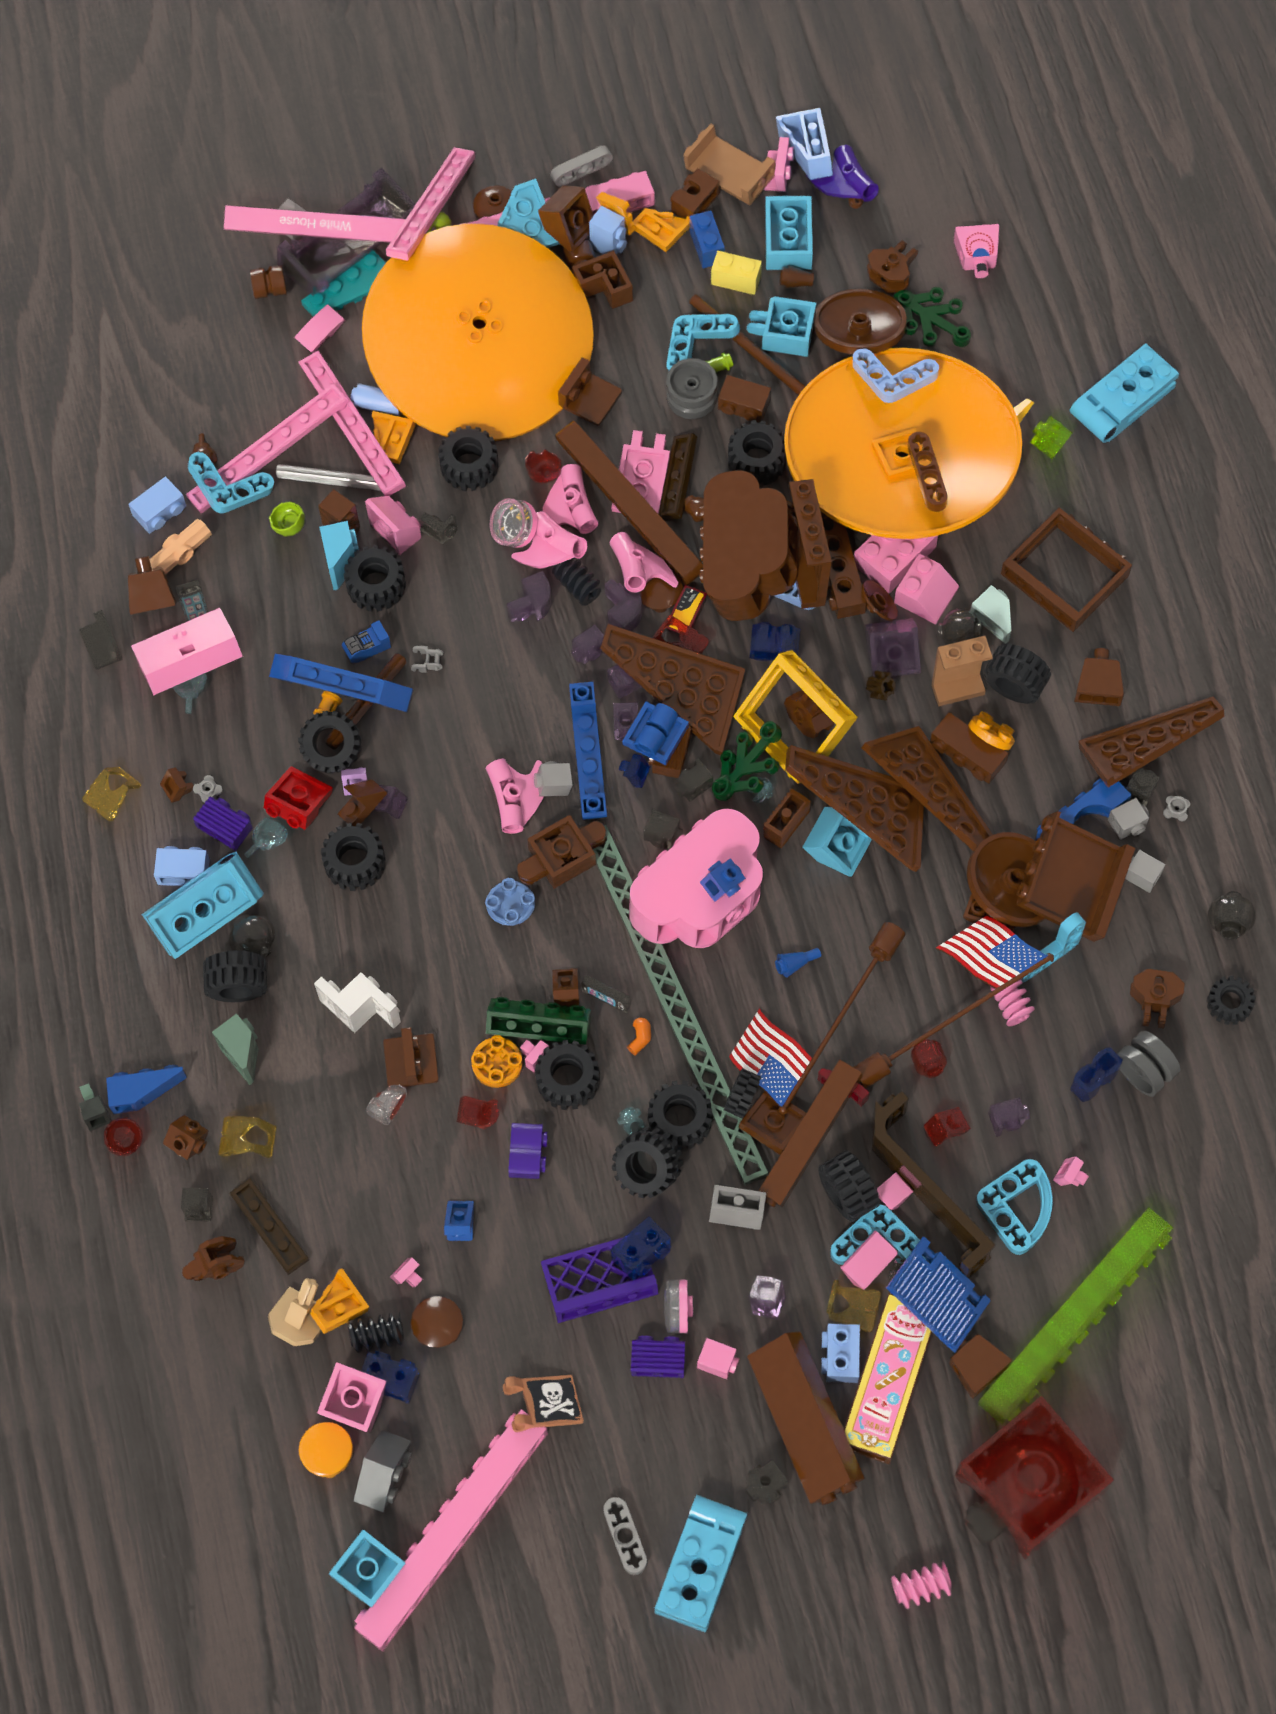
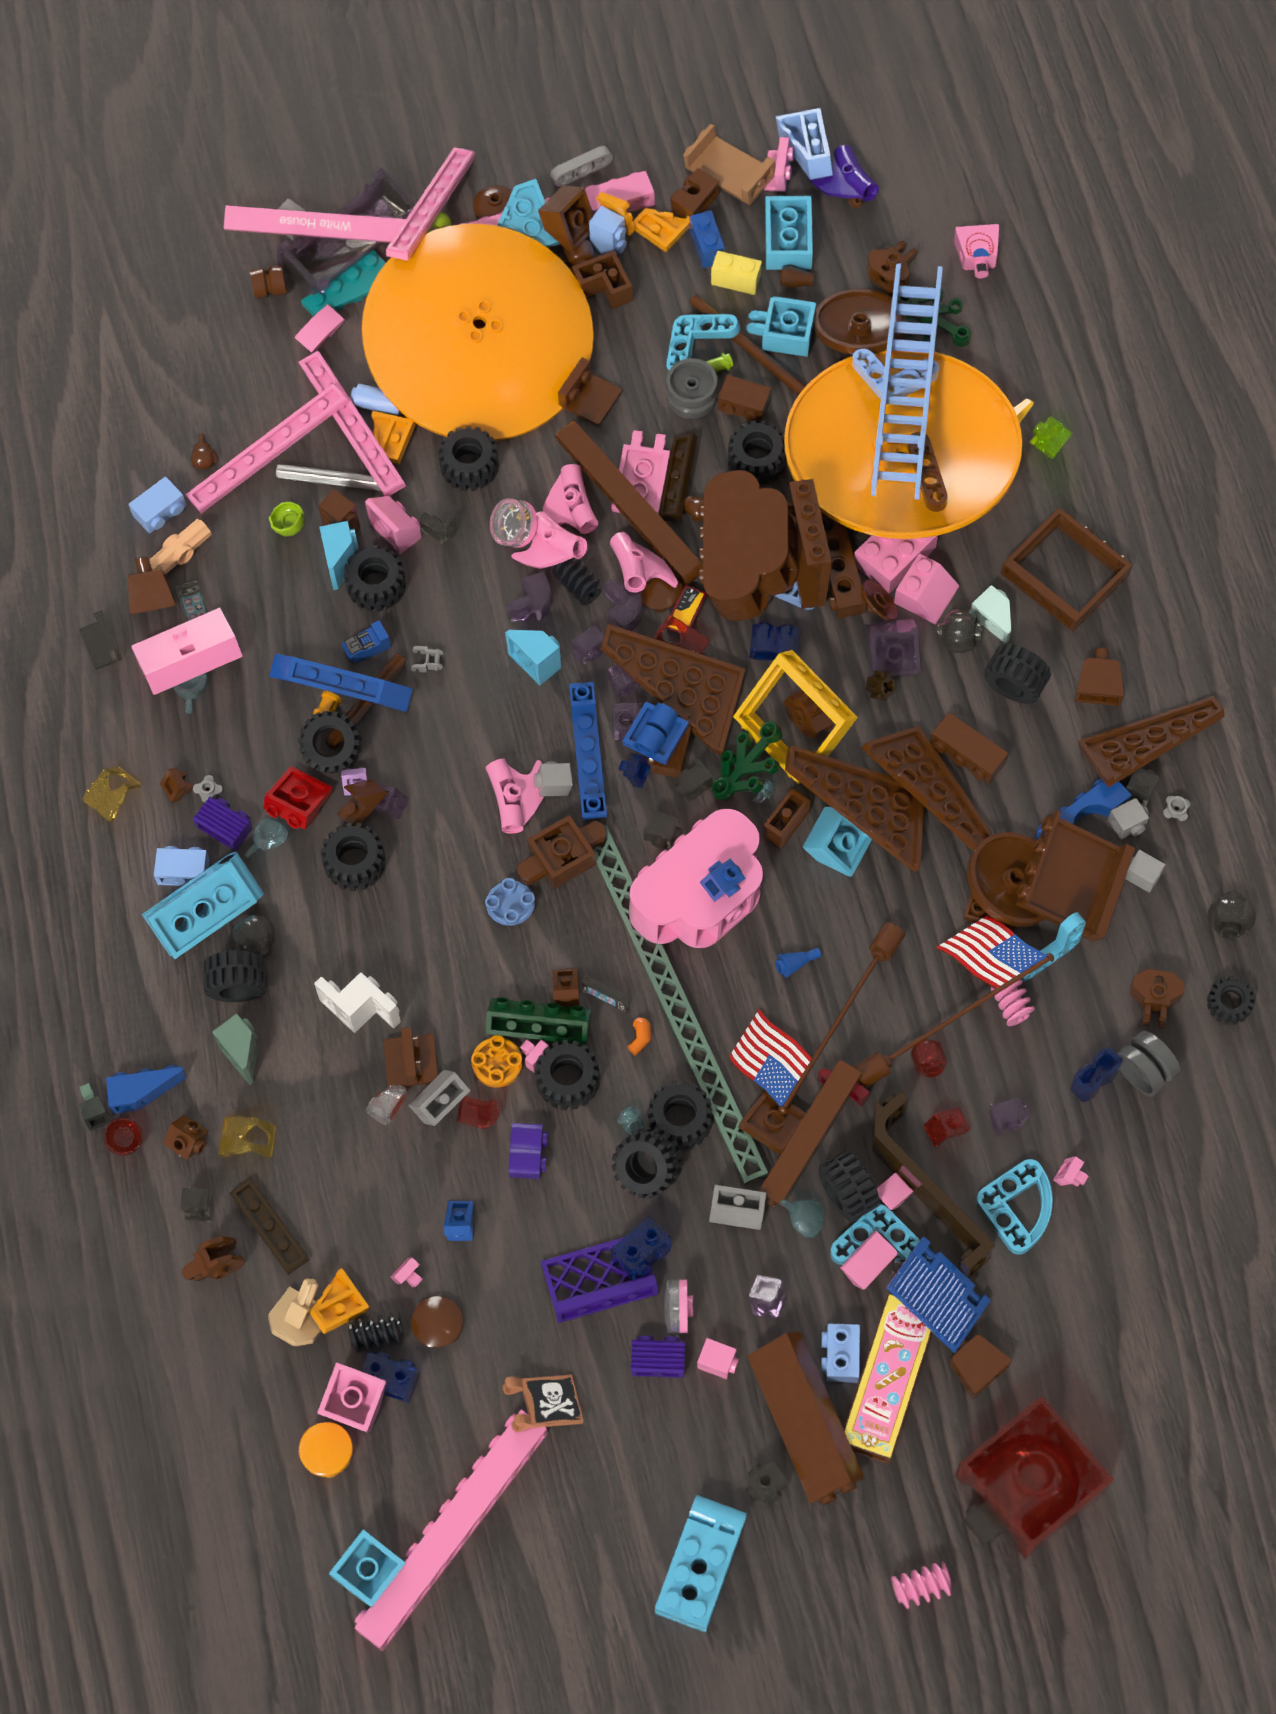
(221, 490): medium azure beam -> none
(381, 1471): dark grey brick -> none
(439, 1097): none -> light grey brick
(534, 653): none -> medium azure slope
(543, 466): clear red hair -> none
(625, 1557): light grey beam -> none
(742, 1093): black tyre -> none
(805, 1216): none -> clear light blue piece
(861, 1308): clear yellow piece -> none
(909, 346): none -> light blue ladder
(958, 670): medium nougat panel -> none
(991, 732): light orange tile -> none
(1074, 1317): clear neon green brick -> none
(1125, 394): medium azure hinge -> none

